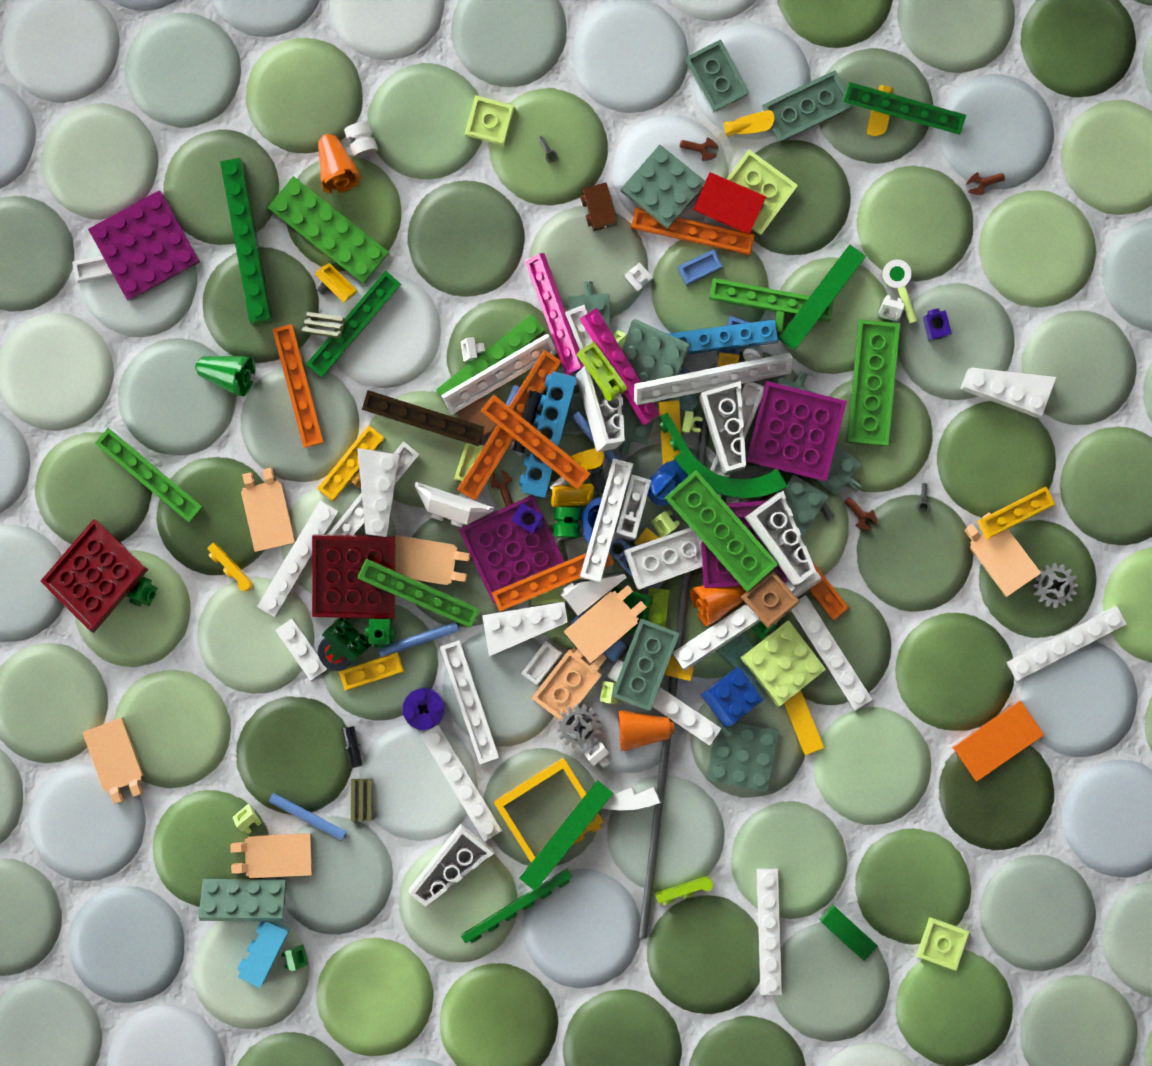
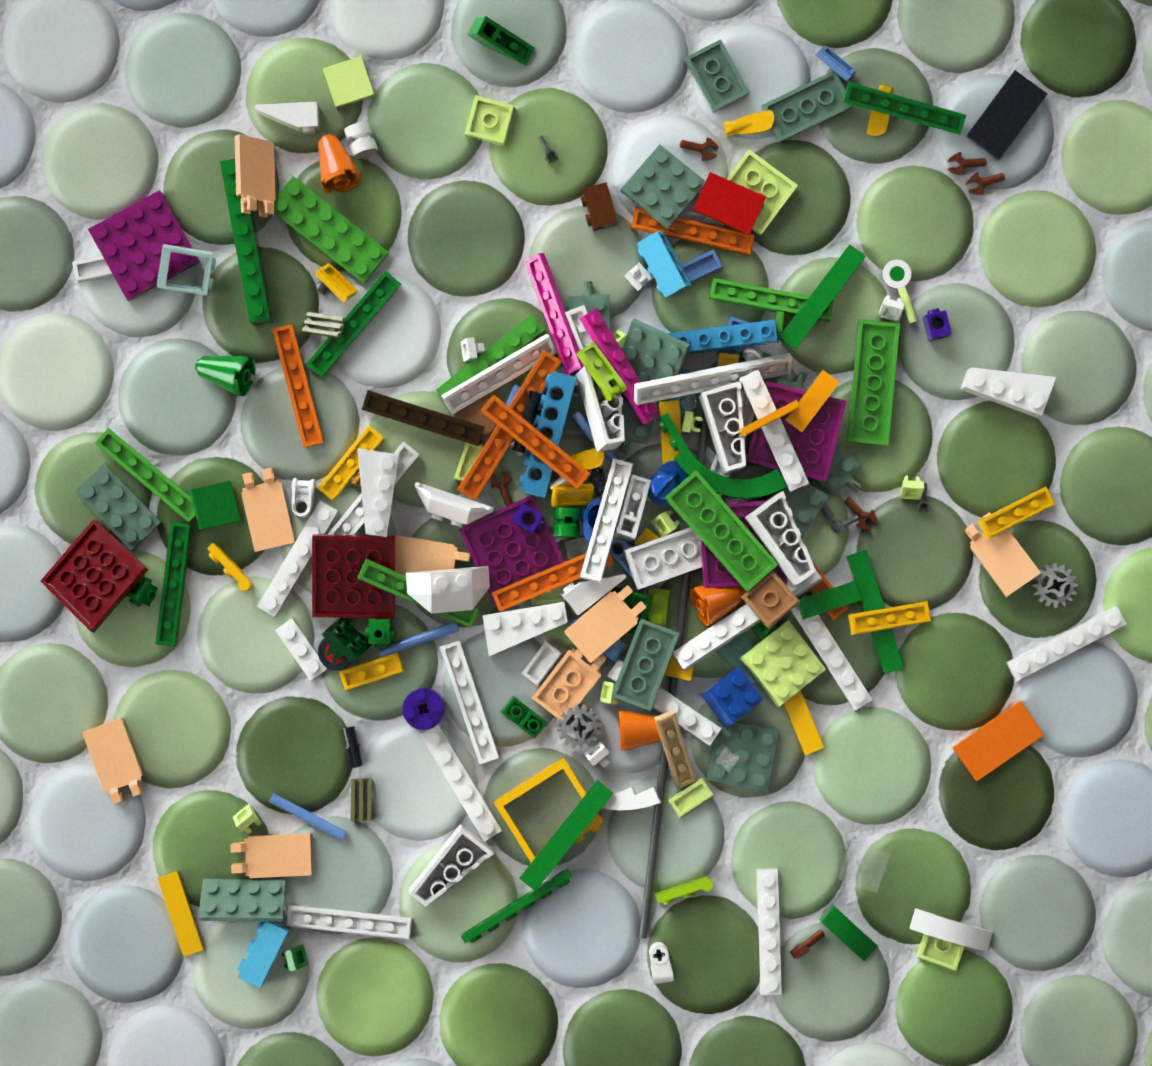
(118, 507): none -> sand green plate
(164, 264): none -> light aqua window
(173, 584): none -> green tile
(180, 913): none -> yellow tile
(215, 505): none -> green tile
(255, 174): none -> light nougat tile
(298, 116): none -> white slope
(303, 495): none -> white piece
(348, 82): none -> yellowish green tile
(349, 922): none -> white tile
(449, 588): none -> white wedge
(500, 40): none -> green slope
(523, 717): none -> green slope
(661, 966): none -> white piece
(663, 264): none -> medium azure brick
(675, 749): none -> tan tile
(690, 797): none -> yellowish green tile
(727, 759): none -> clear wheel
(769, 418): none -> light orange tile
(774, 431): none -> white plate
(801, 949): none -> copper bar
(812, 401): none -> light orange tile
(829, 600): none -> green tile
(836, 63): none -> medium blue tile
(837, 526): none -> dark grey hand
(863, 866): none -> clear plate
(871, 600): none -> green tile
(889, 618): none -> yellow tile
(911, 489): none -> yellowish green tile
(951, 930): none -> white slope
(964, 163): none -> copper bar
(1006, 115): none -> black tile

